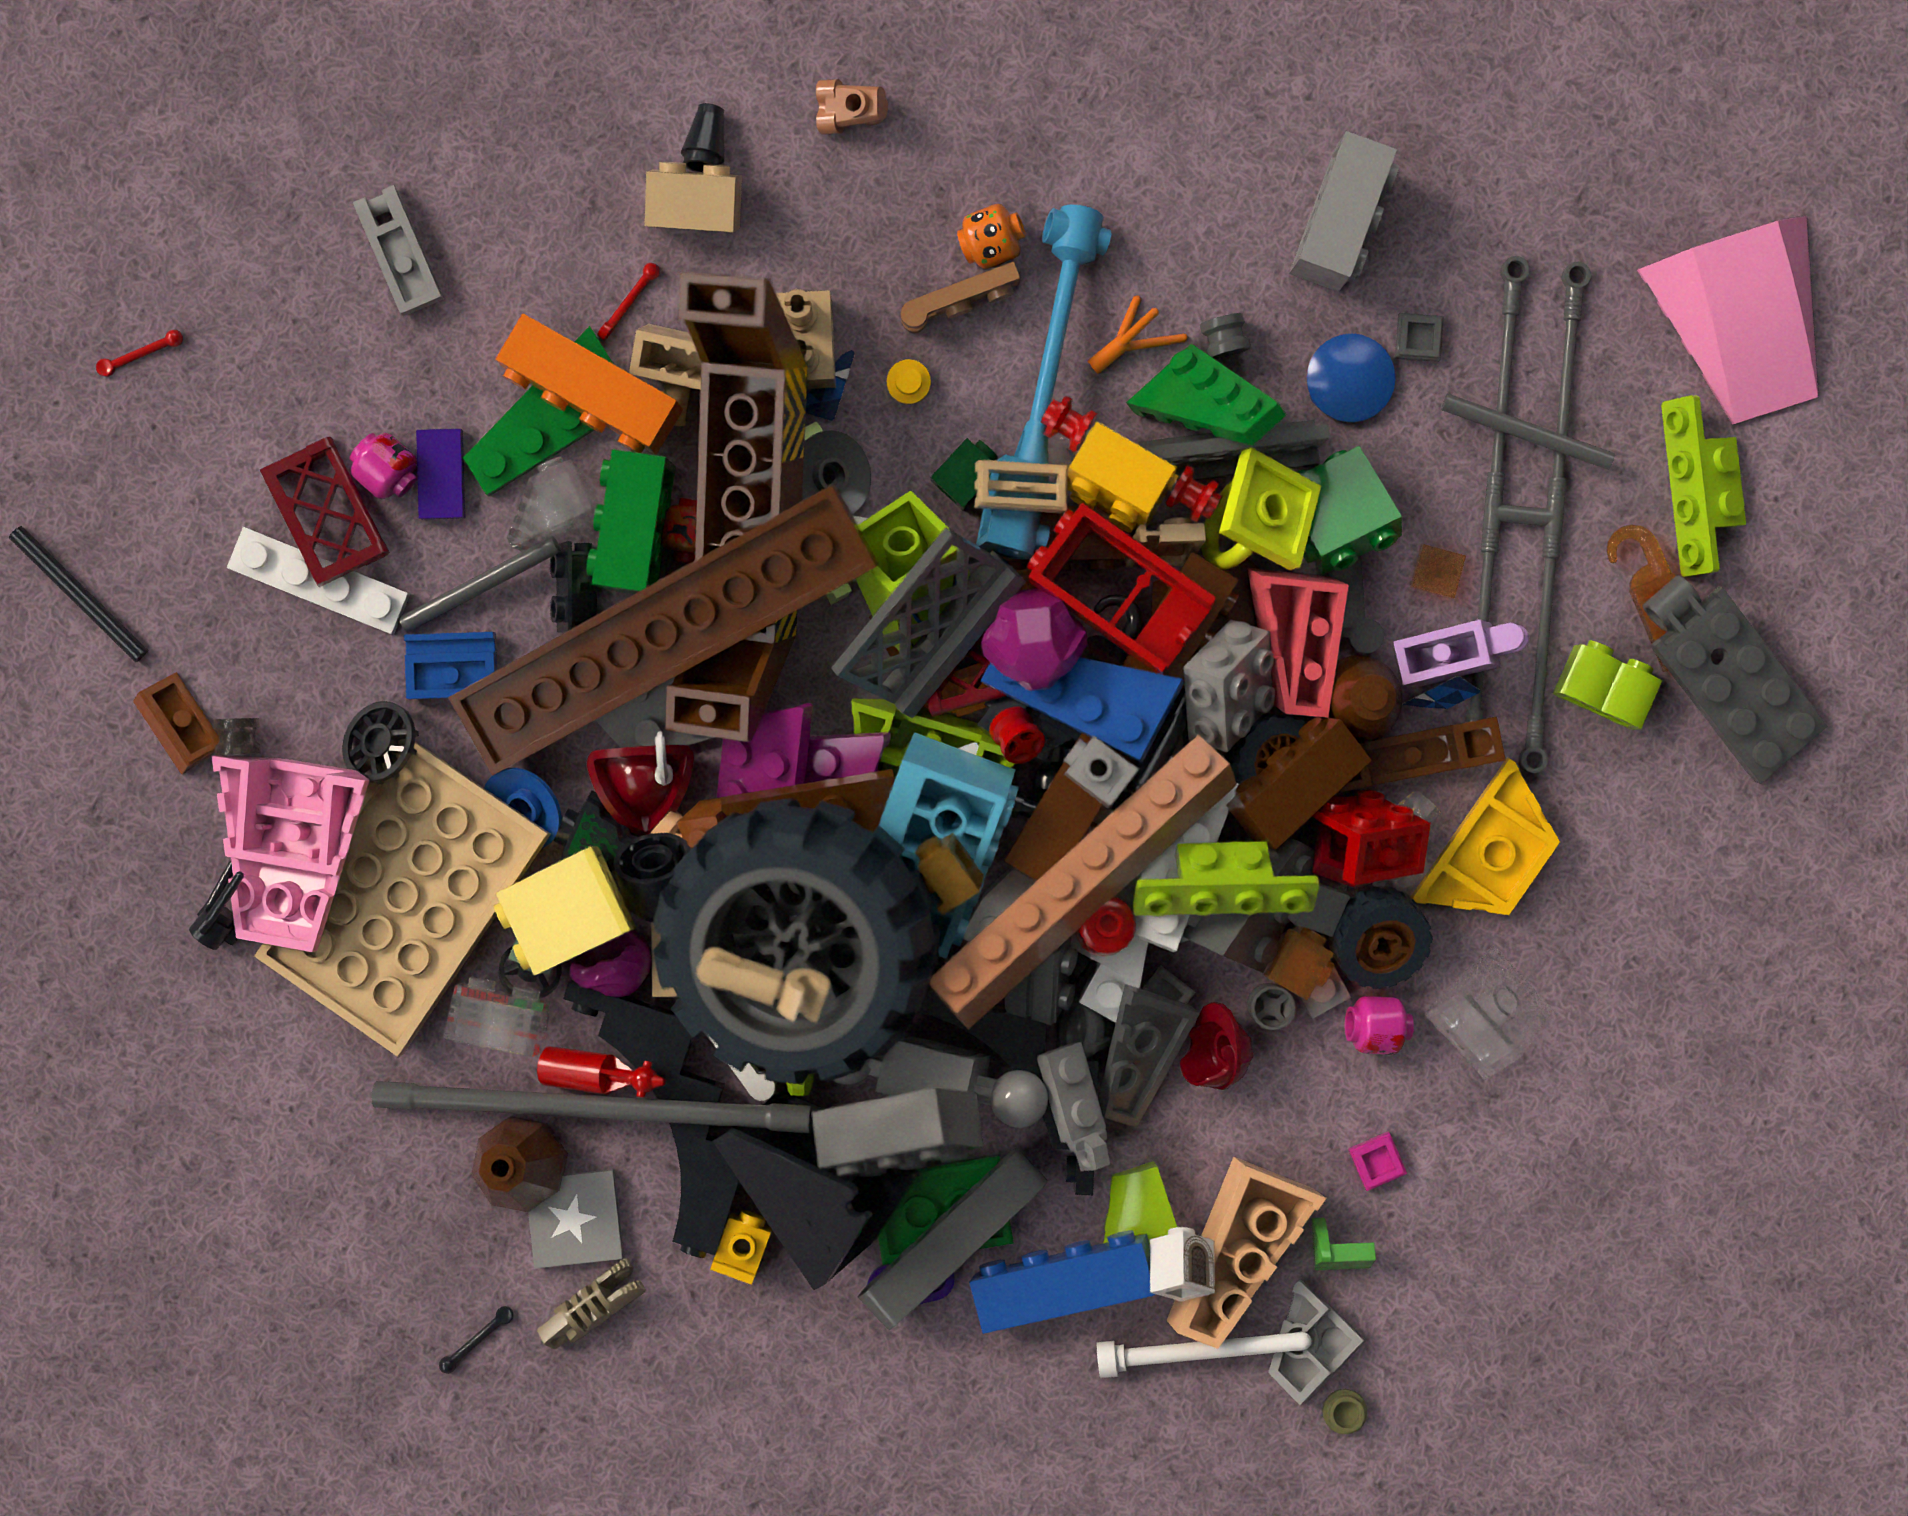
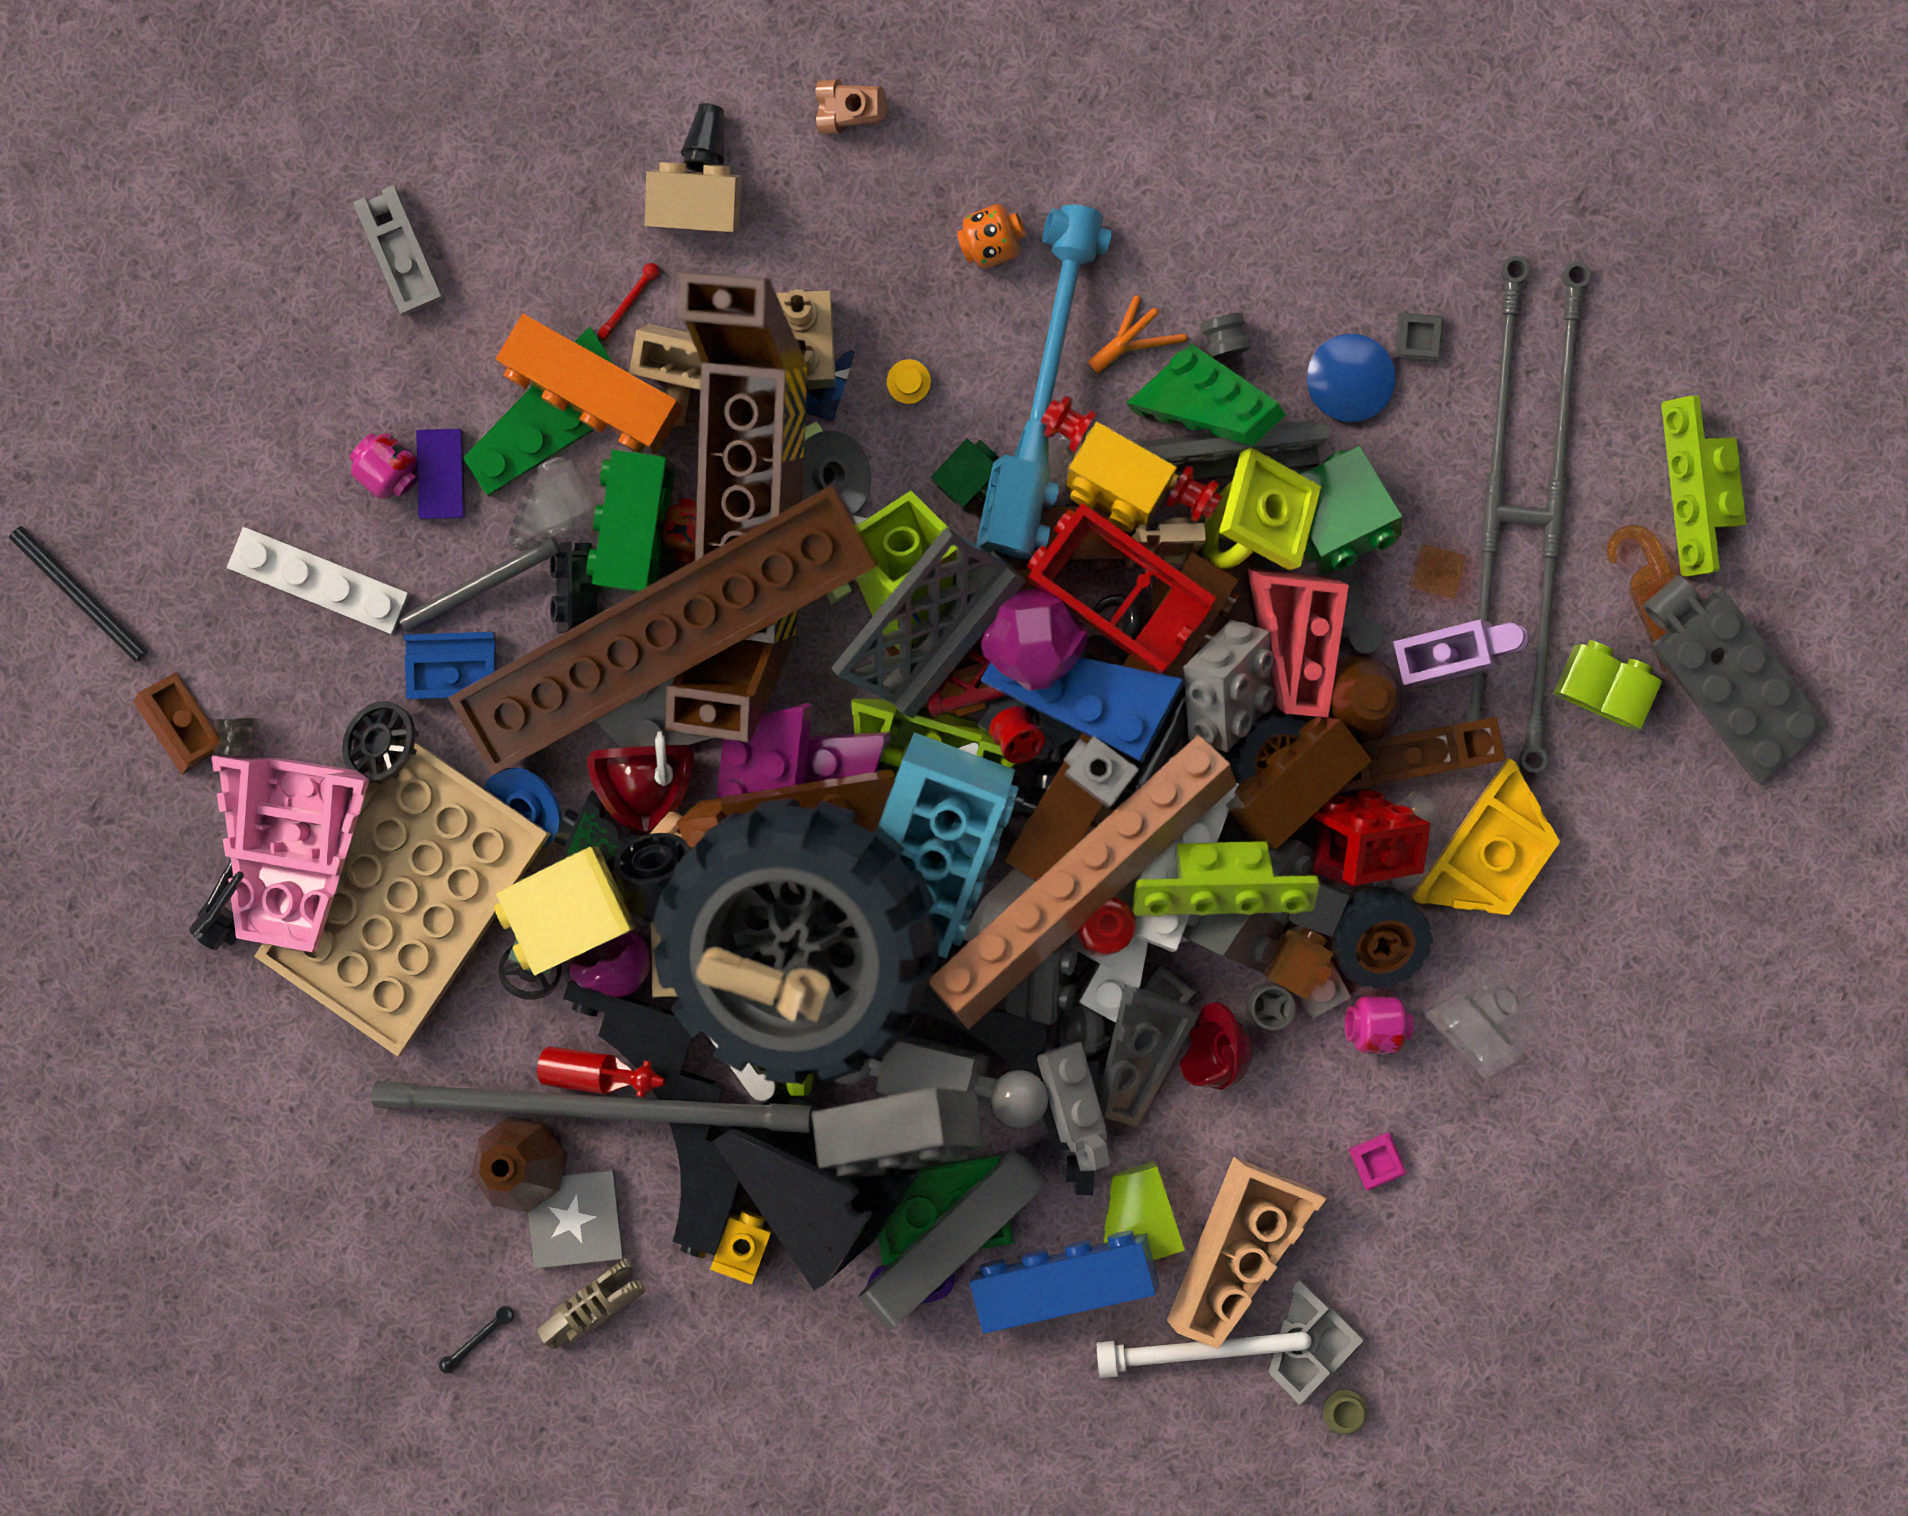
(107, 367): red hinge -> none
(308, 543): dark red window -> none
(498, 1018): clear slope -> none
(948, 871): pearl gold brick -> none
(957, 298): medium nougat plate -> none
(984, 485): tan tile -> none
(1182, 1265): white brick -> none
(1339, 1256): bright green tile -> none
(1345, 212): light grey brick -> none
(1445, 694): sticker -> none
(1528, 431): dark grey bar -> none
(1745, 315): bright pink wedge -> none

